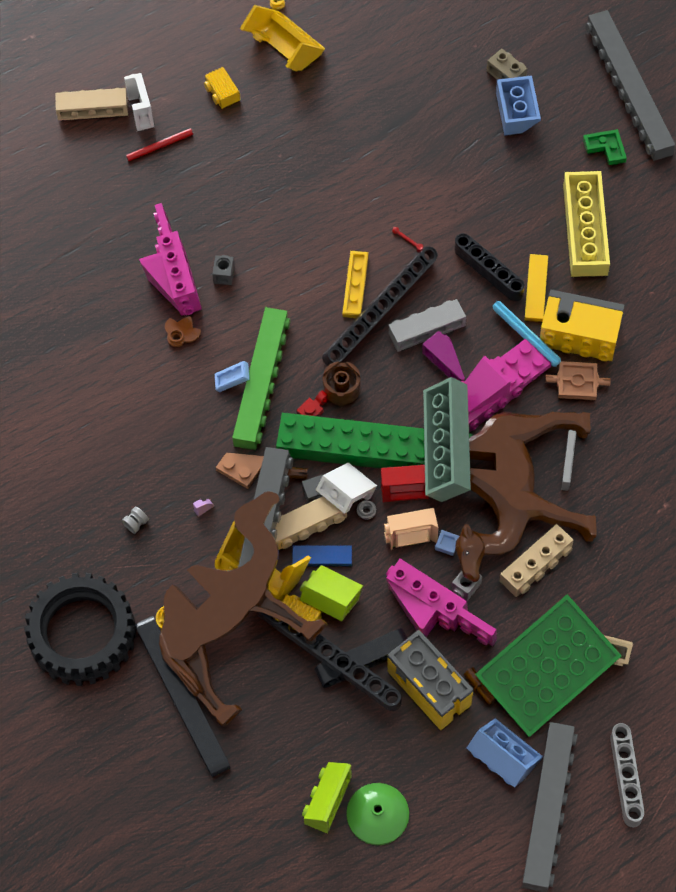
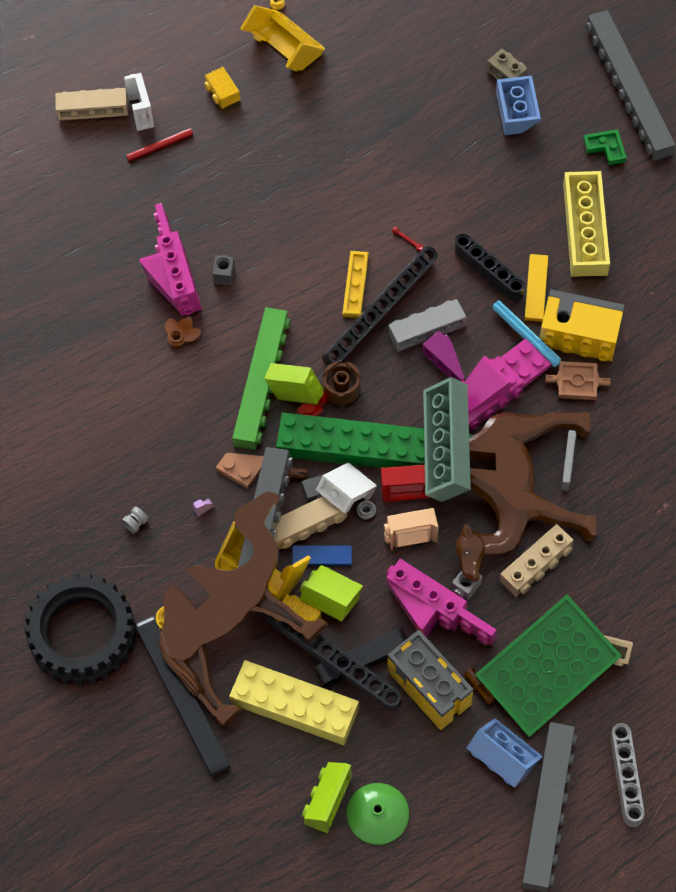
(231, 376): light blue plate -> none
(294, 383): none -> lime brick
(294, 702): none -> light yellow brick
(446, 542): light blue plate -> none

